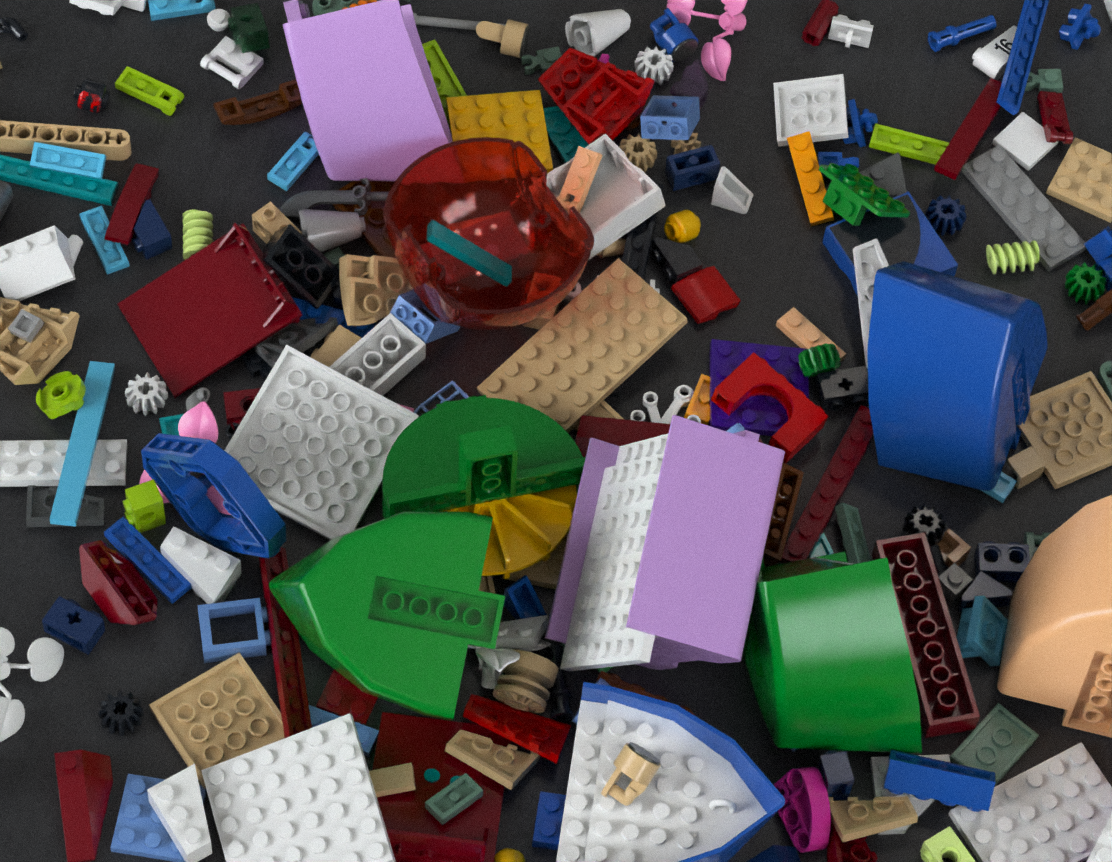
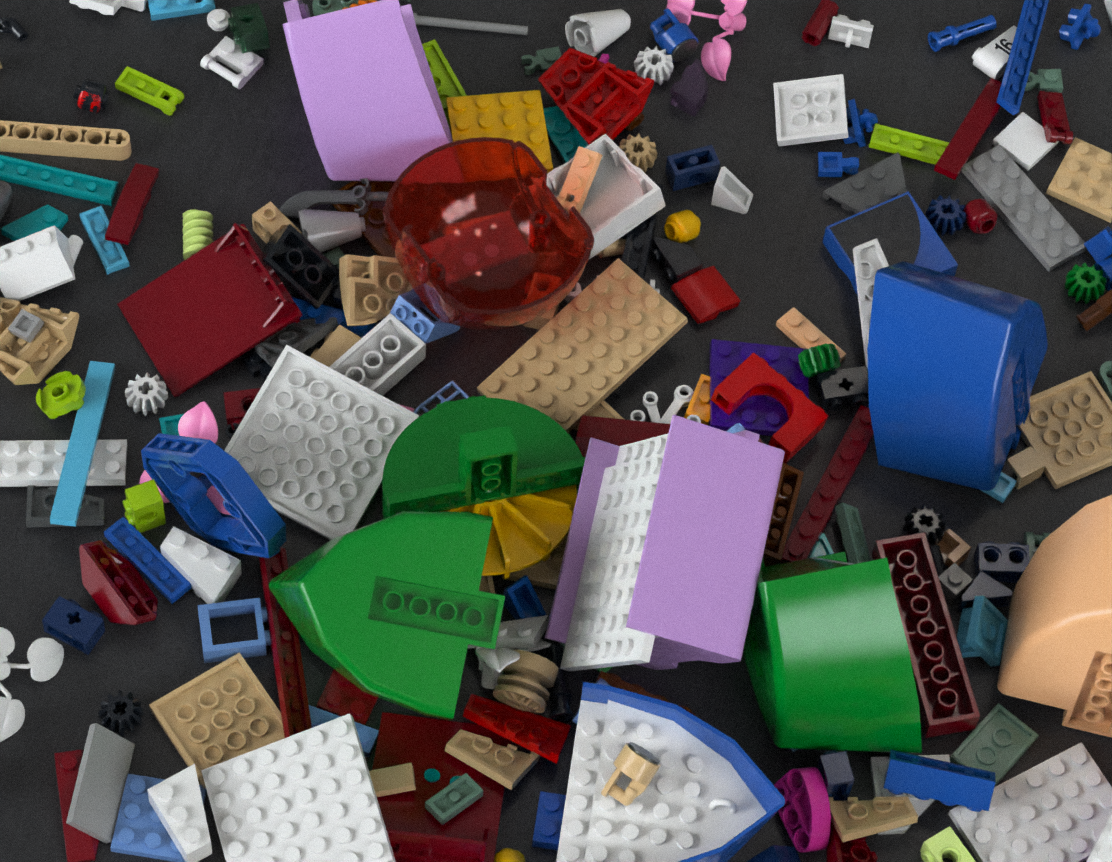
(35, 222): none -> teal wing
(68, 160): medium azure plate -> none
(100, 783): none -> light grey tile
(151, 233): dark blue slope -> none
(196, 397): light grey arm -> none
(259, 107): reddish brown slope -> none
(294, 162): medium azure plate -> none
(469, 253): teal tile -> none
(512, 36): tan piece -> none
(680, 119): medium blue window -> none
(686, 145): tan gear -> none
(810, 178): light orange plate -> none
(853, 193): green bracket -> none
(980, 216): none -> dark red head
(1012, 256): yellowish green piece -> none

